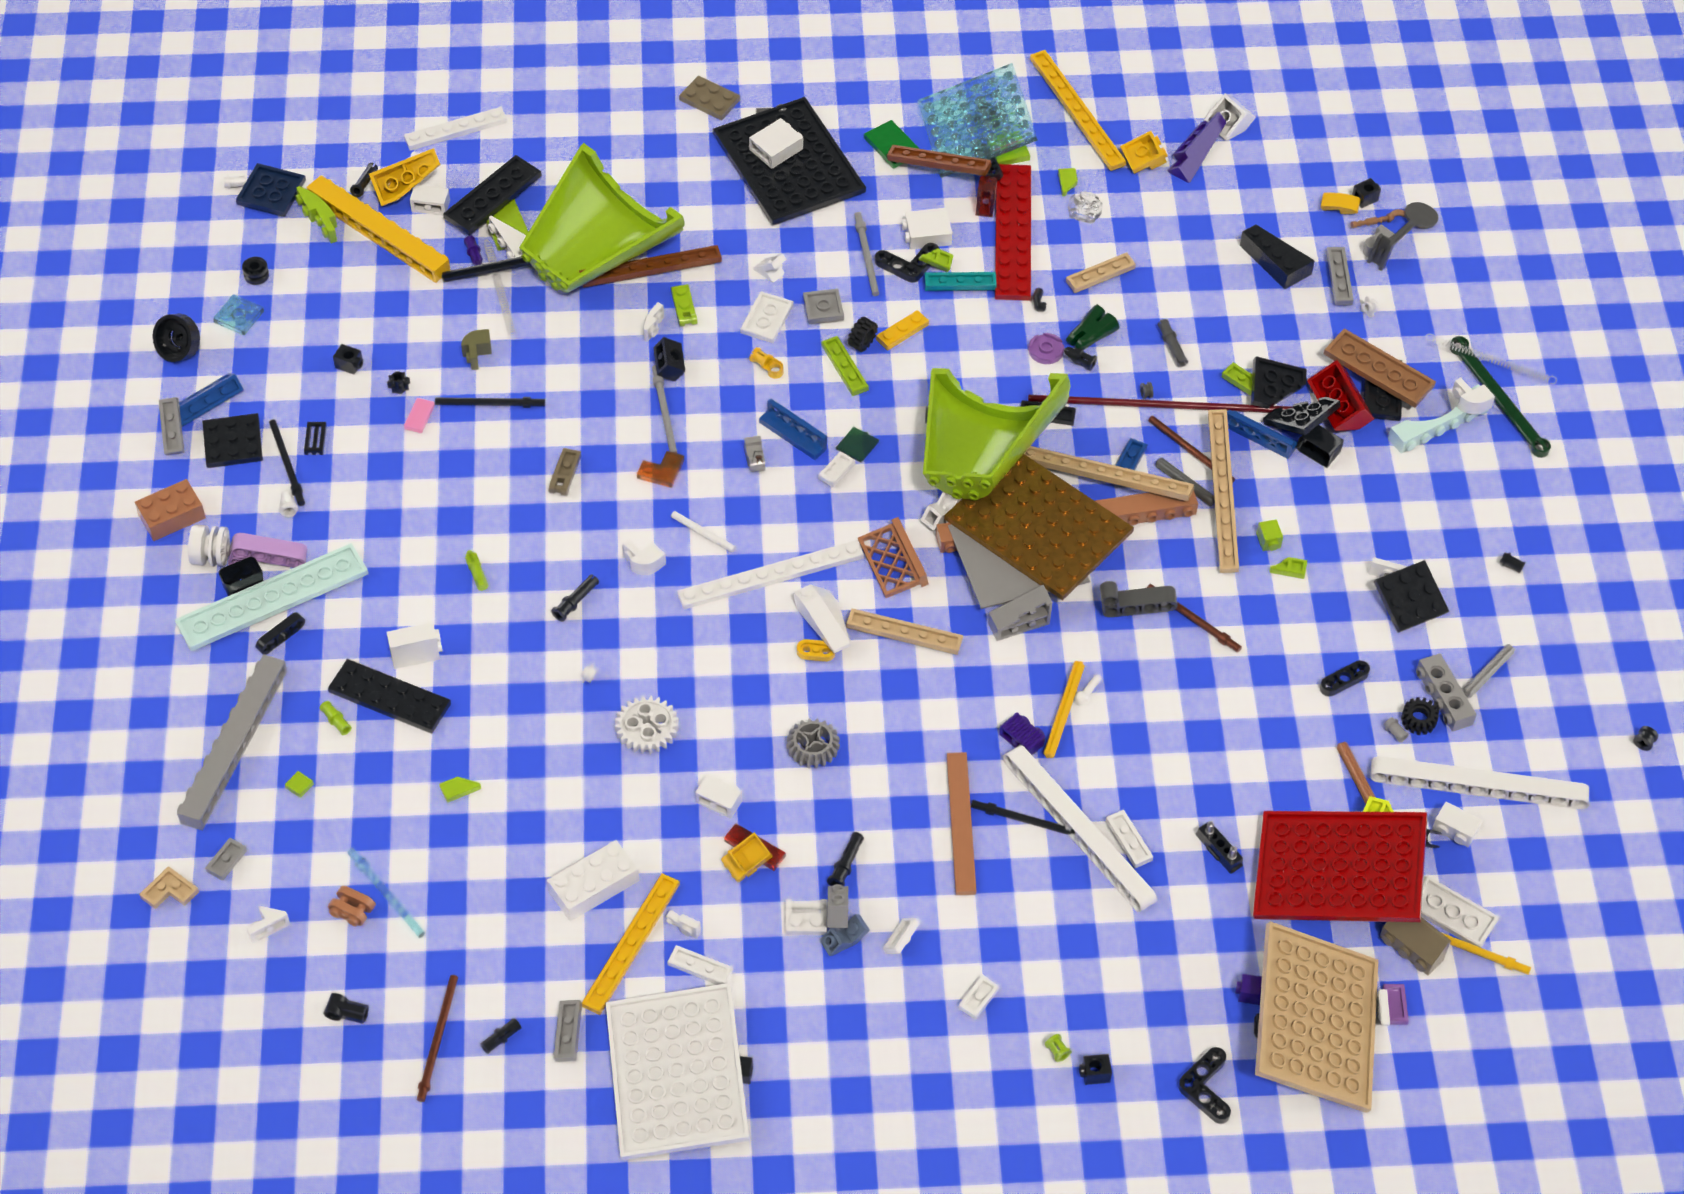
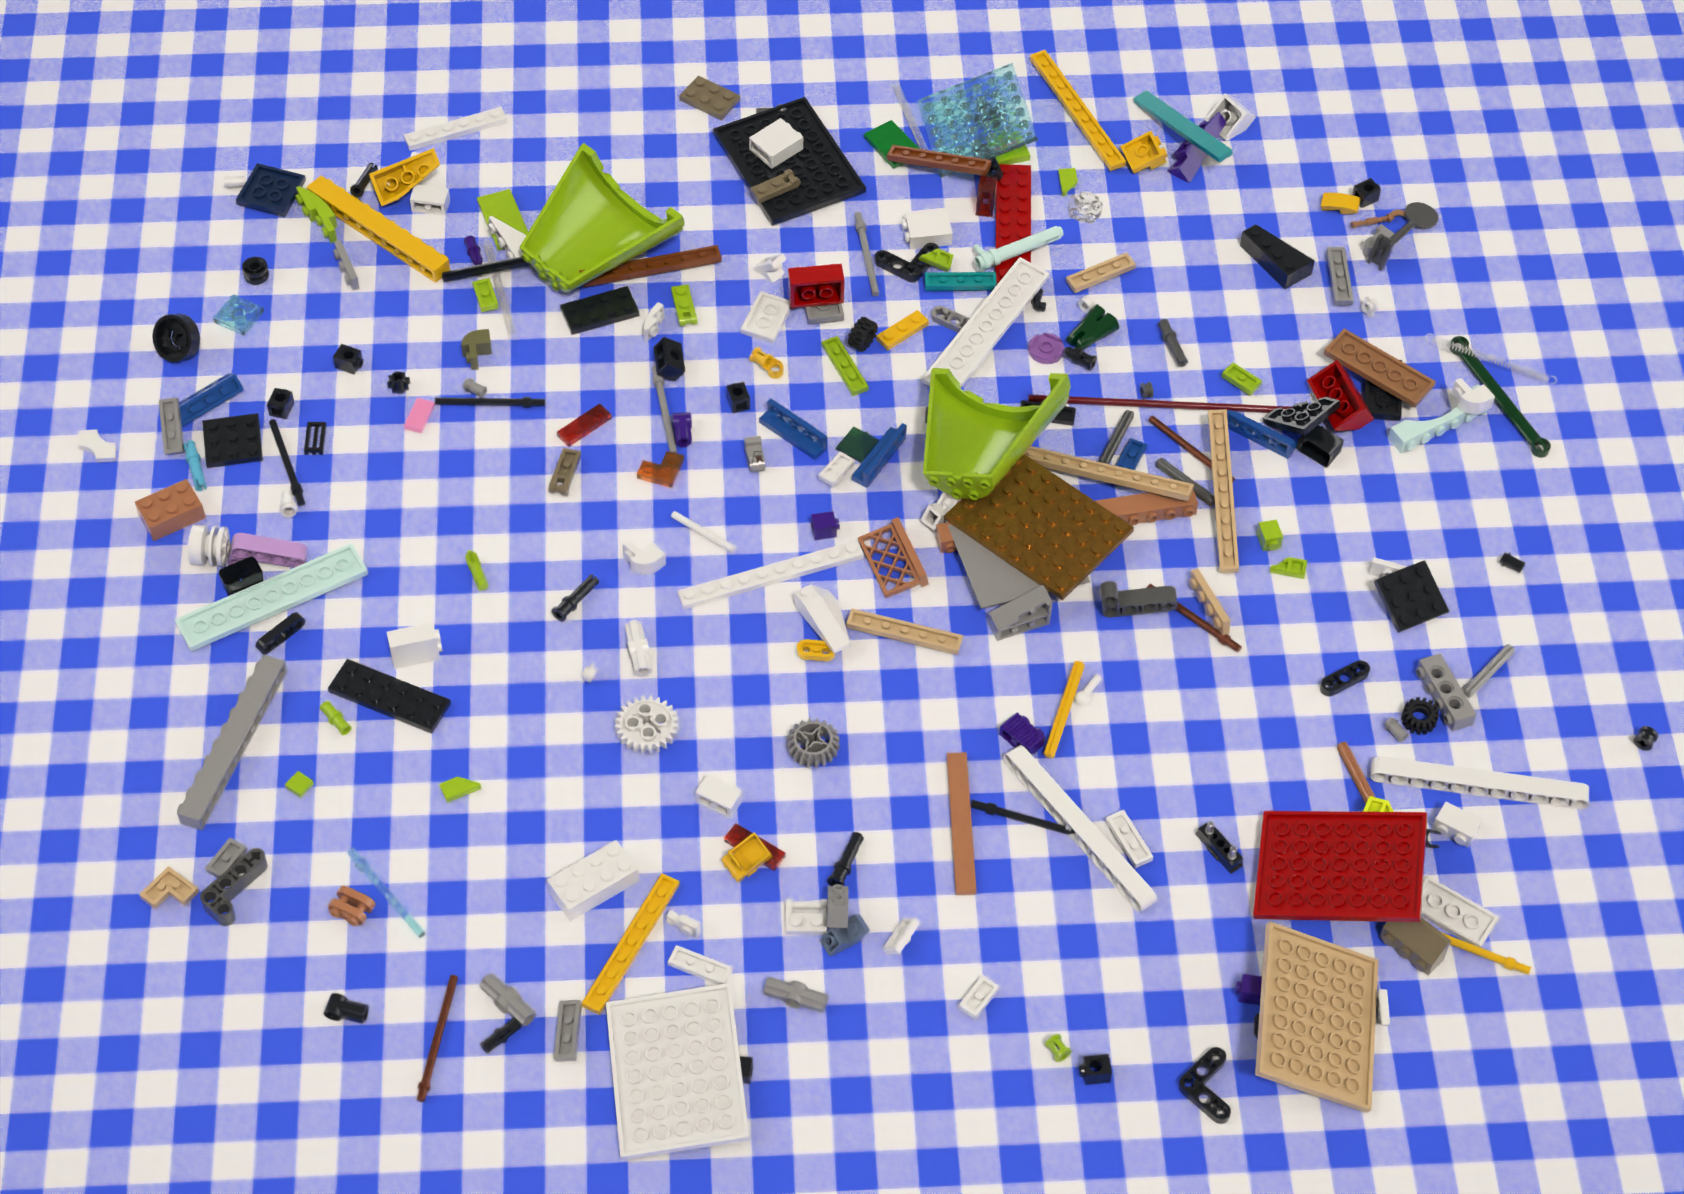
(102, 450): none -> white tile
(193, 460): none -> medium azure pin
(253, 865): none -> dark grey beam
(272, 922): white slope -> none
(280, 403): none -> black brick
(345, 265): none -> light grey plate
(470, 385): none -> light grey pin
(485, 295): none -> lime plate
(492, 194): black plate -> none
(507, 1000): none -> light grey piece
(584, 425): none -> clear red plate
(599, 310): none -> black plate
(638, 648): none -> white piece
(682, 424): none -> dark purple piece
(738, 397): none -> black brick
(775, 186): none -> dark tan plate
(795, 994): none -> light grey piece
(816, 285): none -> red brick
(824, 525): none -> dark purple brick
(880, 455): none -> blue fence
(909, 117): none -> white piece
(949, 315): none -> light grey beam
(990, 321): none -> white plate
(995, 256): none -> light aqua cylinder
(1086, 303): none -> white bush
(1117, 437): none -> dark grey axle
(1183, 126): none -> teal tile
(1212, 606): none -> tan plate
(1274, 381): black plate -> none
(1397, 1004): medium lavender tile -> none

